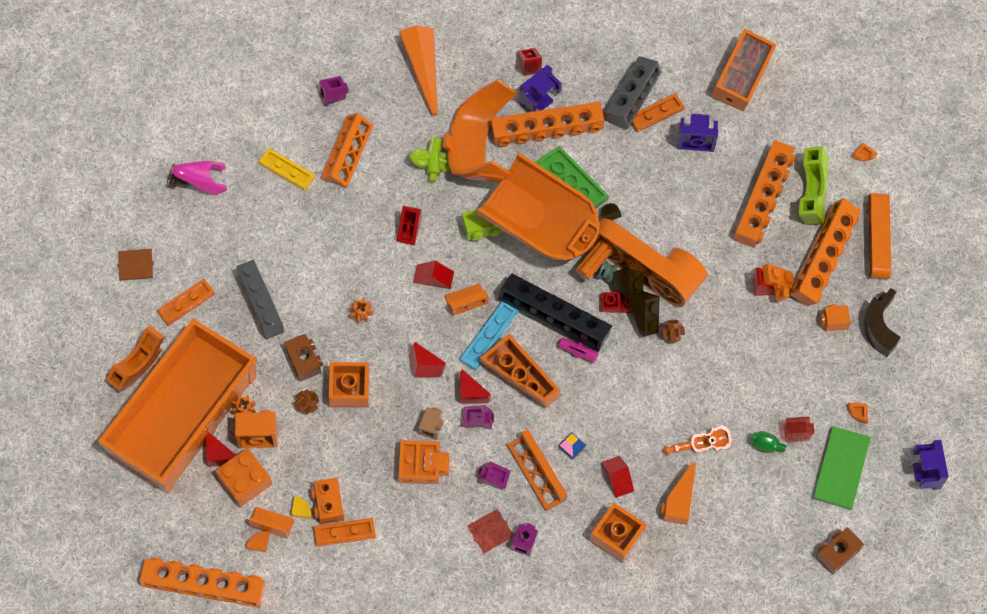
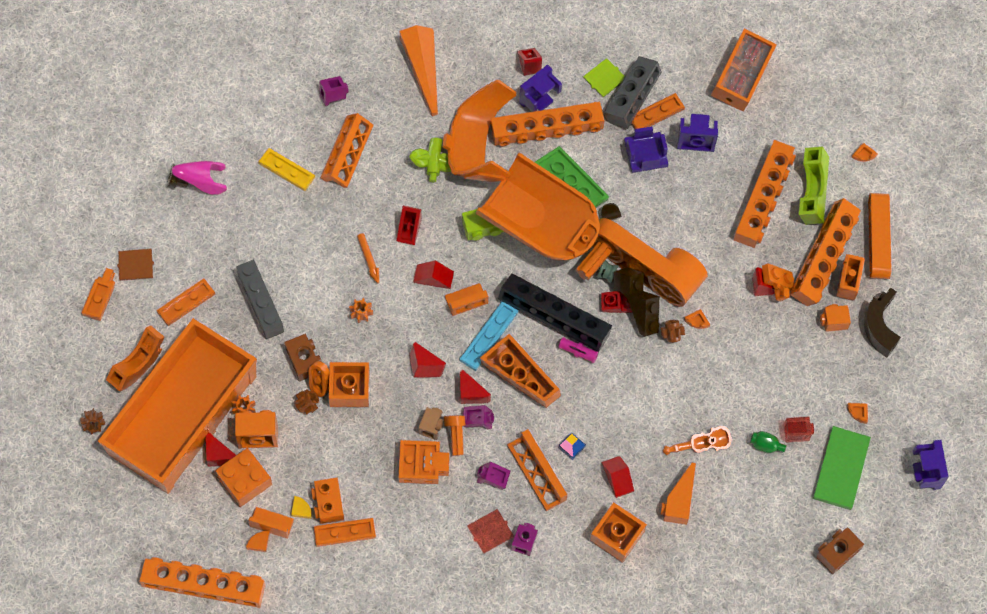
(92, 421): none -> dark orange gear
(99, 296): none -> orange hinge
(319, 378): none -> orange plate
(374, 271): none -> orange piece
(456, 423): none -> orange piece
(604, 77): none -> lime piece
(646, 150): none -> dark purple panel
(697, 319): none -> orange tile
(850, 277): none -> orange brick

